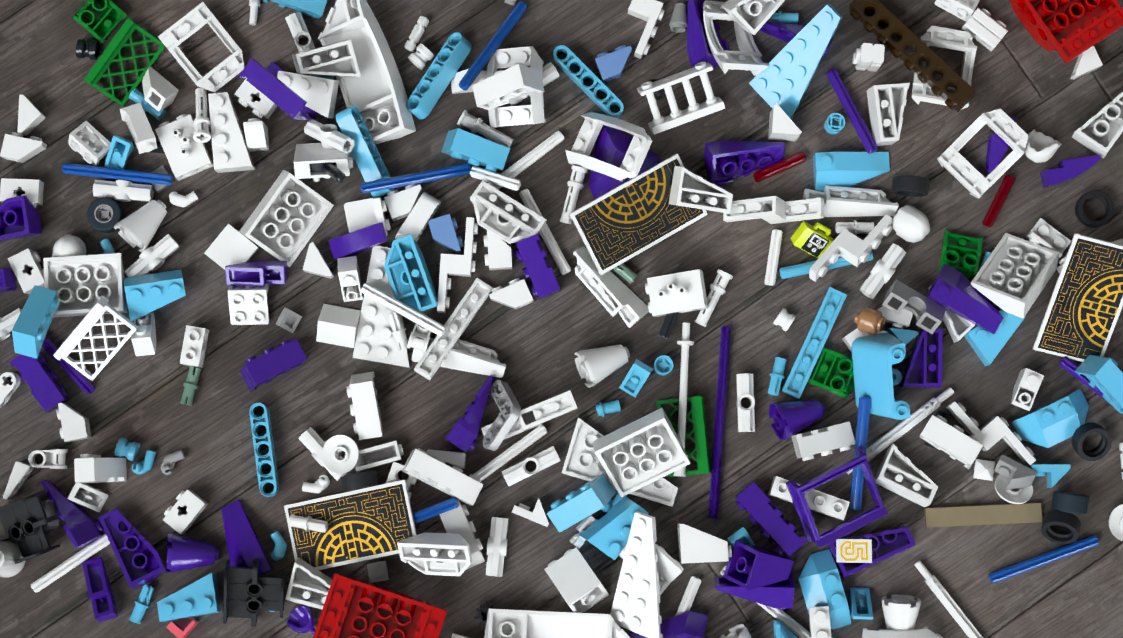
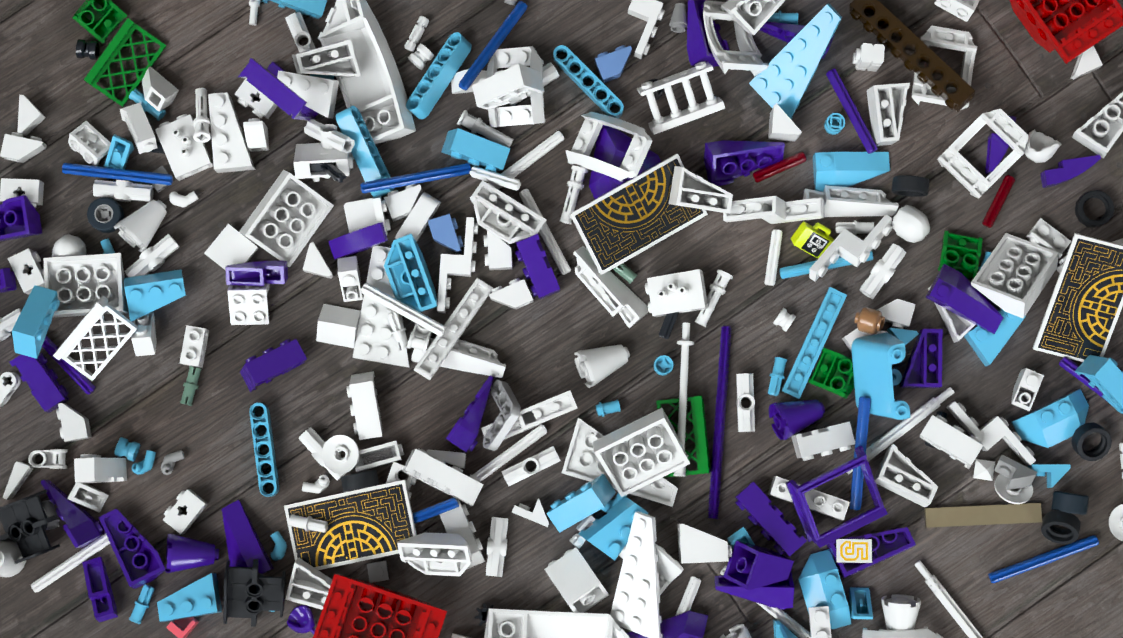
(188, 26): white wedge -> none
(288, 320): light grey plate -> none
(635, 378): medium azure slope -> none
(927, 312): light grey arch -> none
(985, 29): white brick -> none

